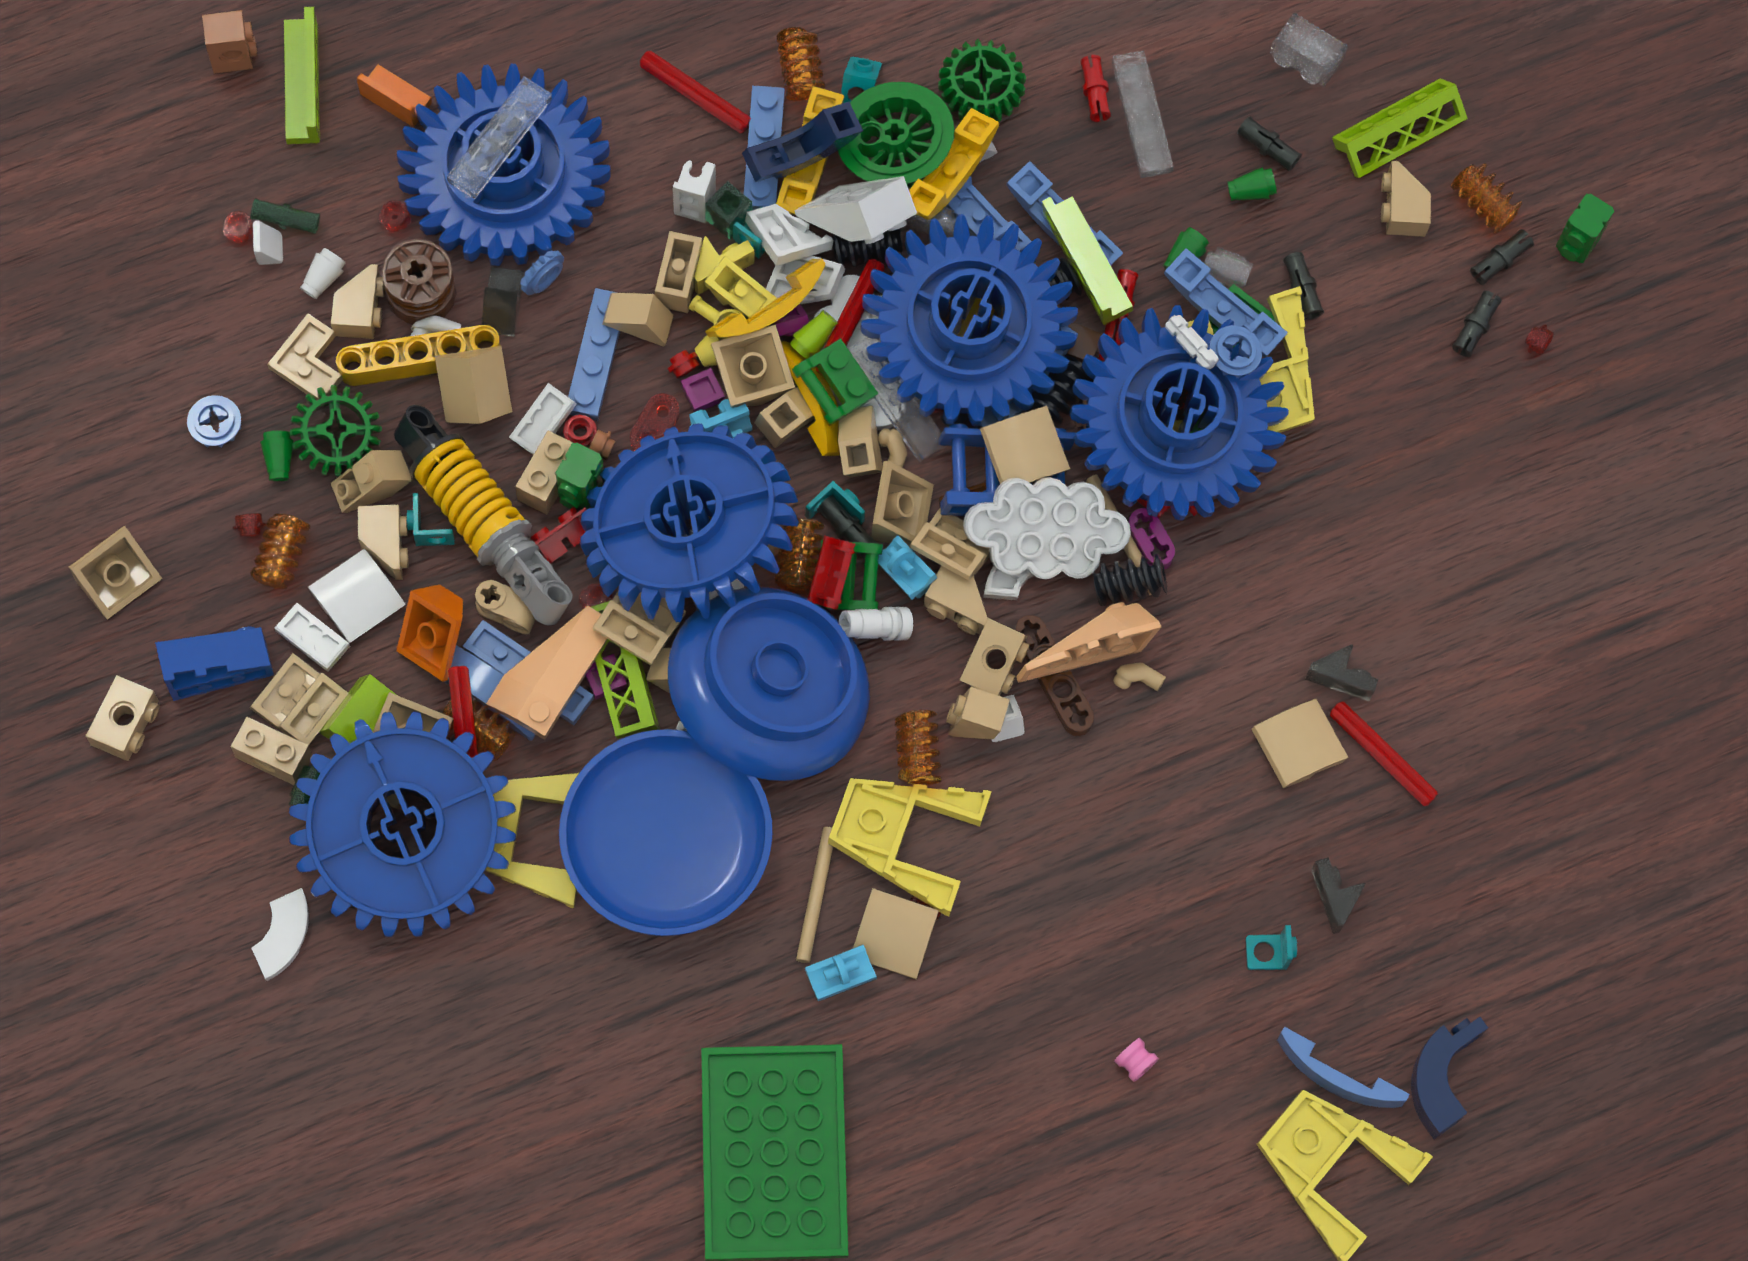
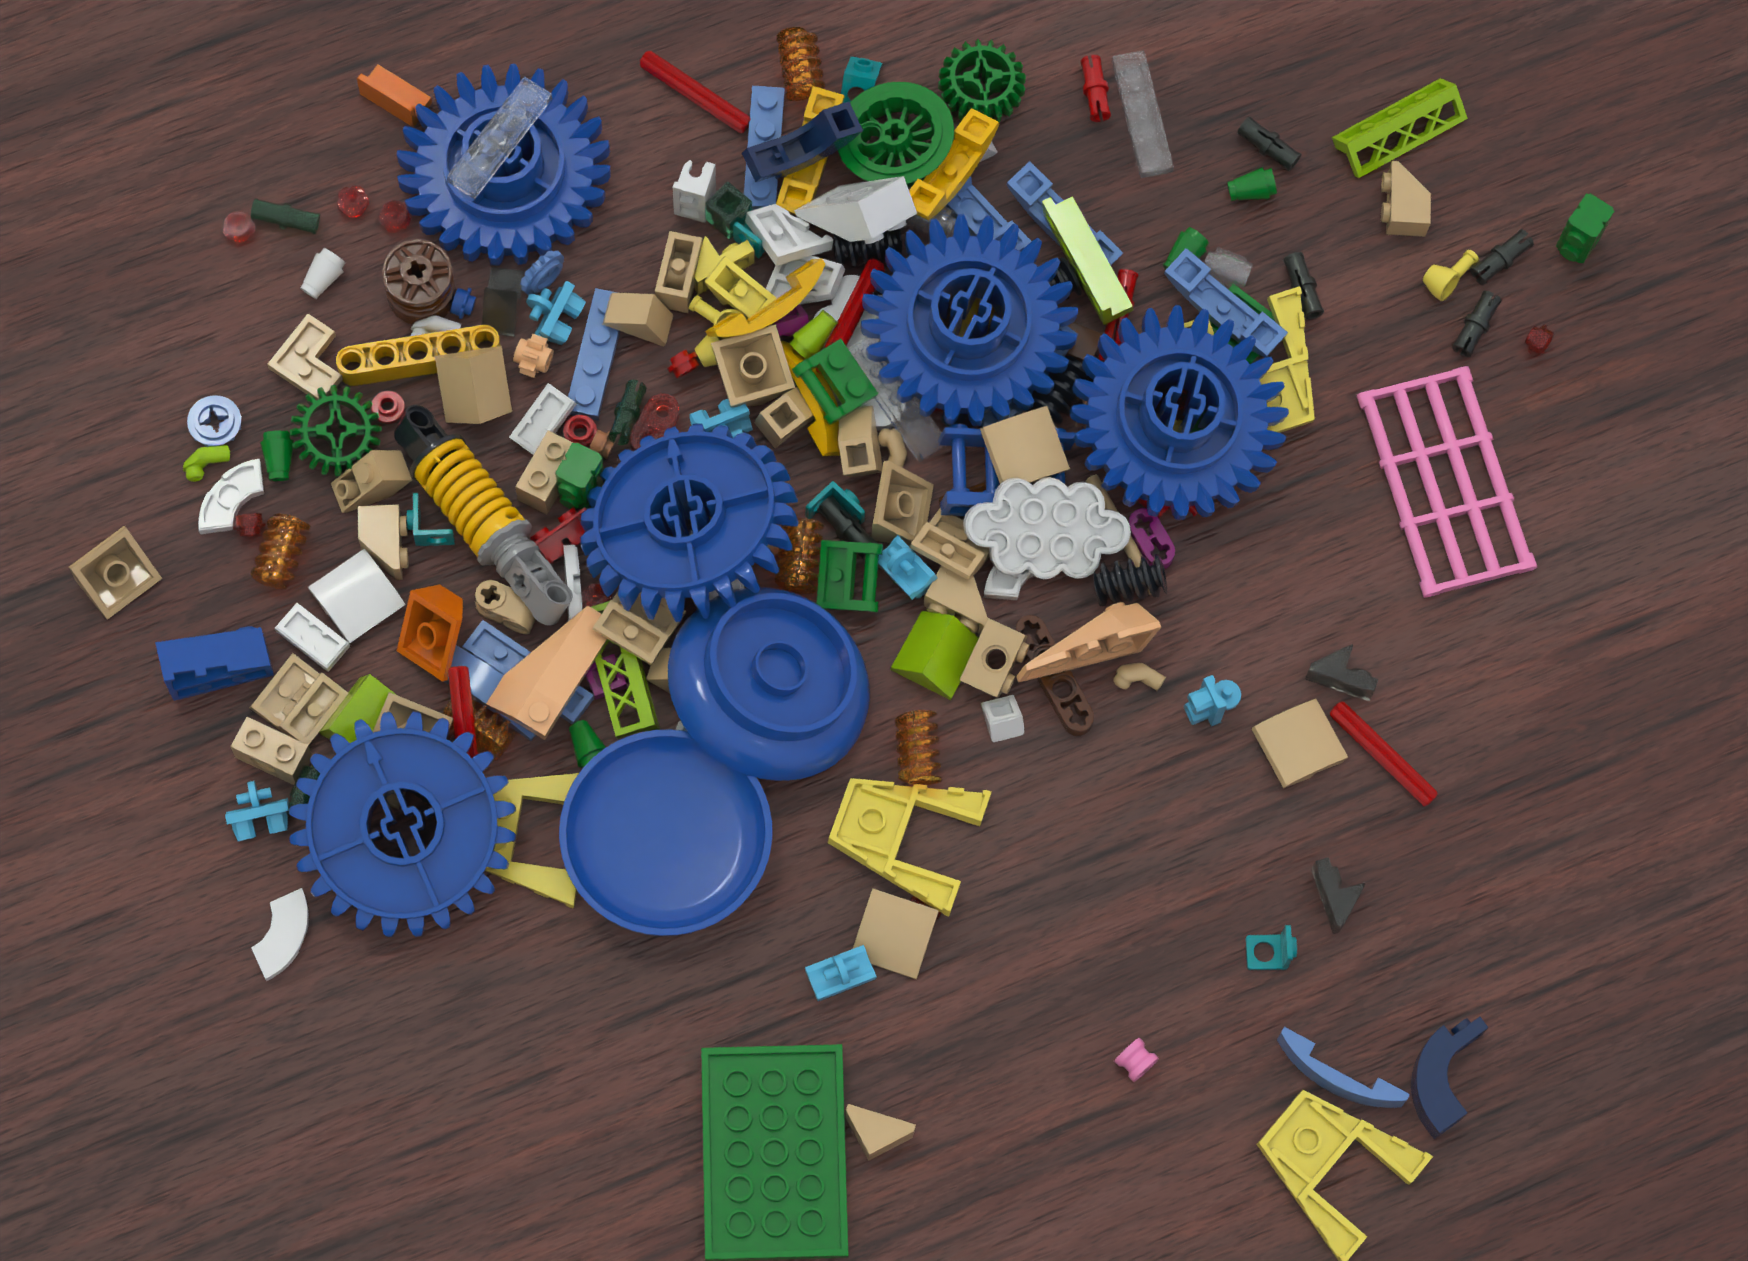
(122, 699): tan brick -> none
(201, 458): none -> lime arm
(228, 496): none -> white tile
(229, 41): nougat brick -> none
(243, 818): none -> medium azure hips
(267, 244): white slope -> none
(302, 79): lime fence -> none
(352, 209): none -> clear red plate
(356, 305): tan slope -> none
(392, 415): none -> plate
(463, 303): none -> blue plate
(533, 355): none -> light nougat gear
(562, 301): none -> medium azure hips
(572, 579): none -> white tile
(585, 742): none -> green cone
(627, 412): none -> clear green pin
(702, 390): magenta plate -> none
(815, 898): tan bar -> none
(831, 572): red hinge -> none
(877, 1131): none -> tan slope
(887, 623): white axle -> none
(936, 653): none -> lime slope
(977, 714): tan slope -> none
(1191, 342): white axle -> none
(1212, 700): none -> medium azure hips
(1249, 348): medium blue gear -> none
(1308, 50): clear brick -> none
(1440, 513): none -> bright pink door
(1443, 280): none -> light yellow bar
(1486, 197): clear orange piece -> none

